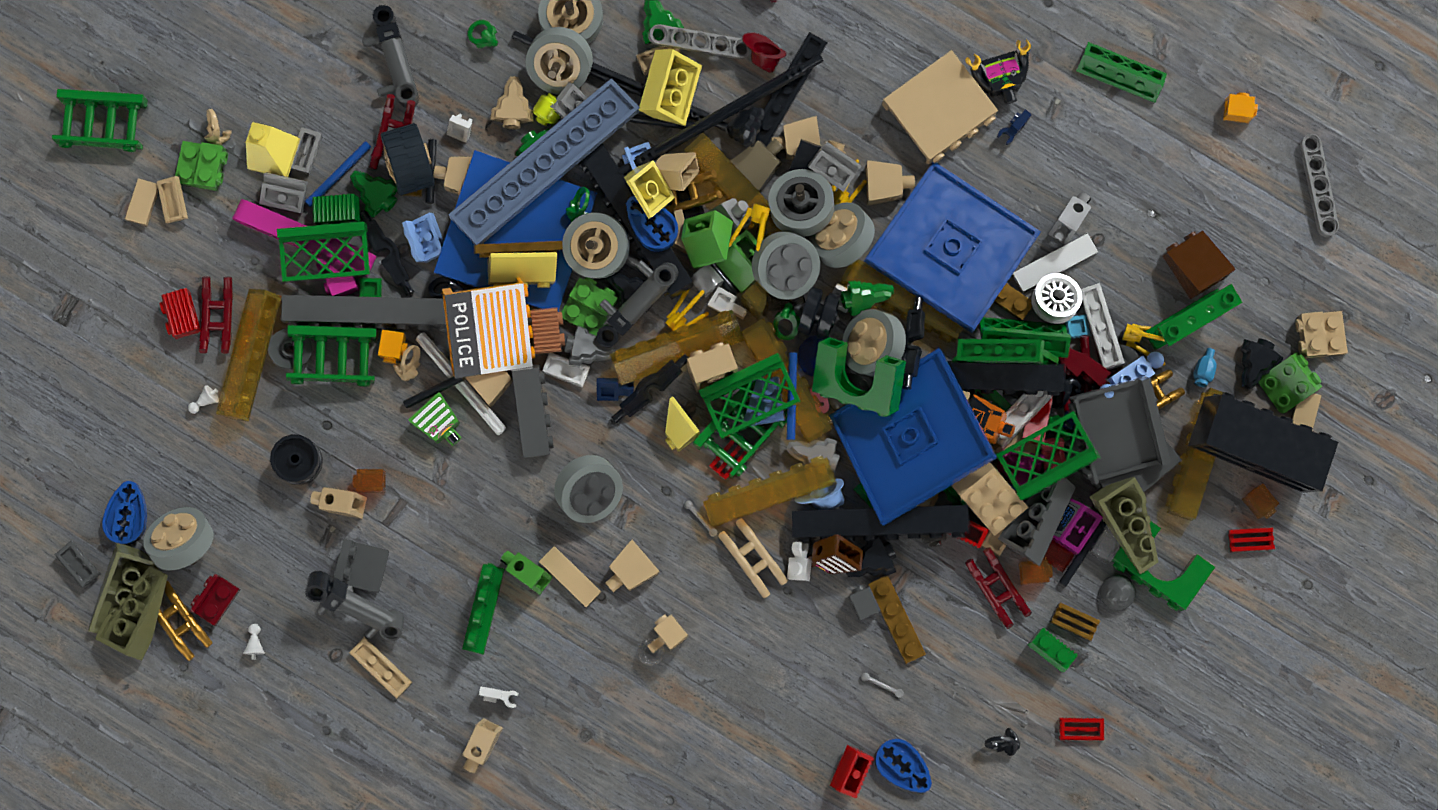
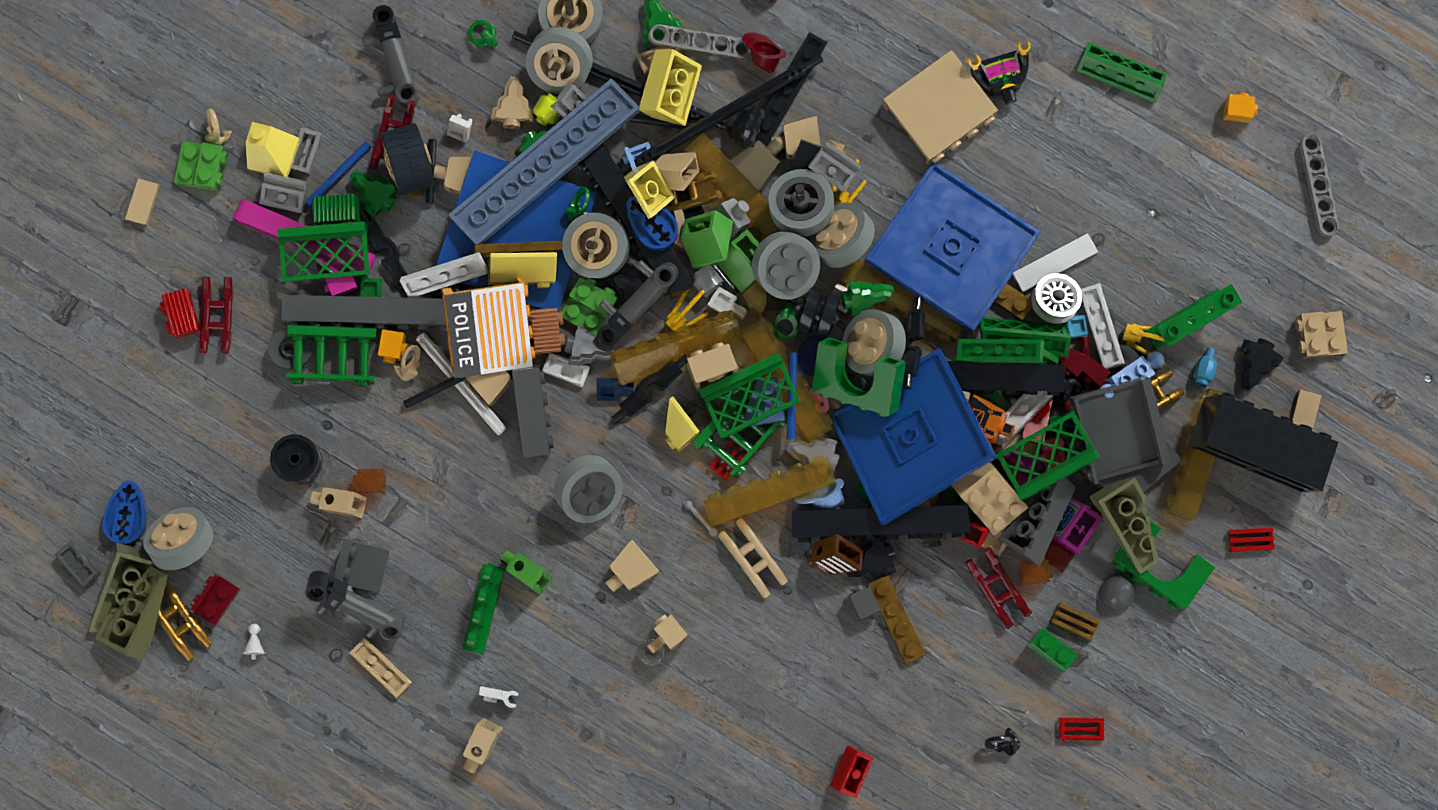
(91, 100): green fence -> none
(172, 199): tan tile -> none
(207, 397): white piece -> none
(248, 354): clear yellow brick -> none
(424, 238): light blue bracket -> none
(437, 420): bright green torso -> none
(444, 275): none -> white tile
(570, 576): tan tile -> none
(759, 215): yellow plant -> none
(799, 566): white plate -> none
(866, 677): light grey hinge -> none
(886, 182): tan torso -> none
(908, 754): blue piece -> none
(1018, 123): dark blue plate -> none
(1071, 218): light grey torso -> none
(1081, 556): black bar -> none
(1197, 263): reddish brown slope -> none
(1261, 502): clear orange brick -> none
(1290, 382): bright green bracket -> none

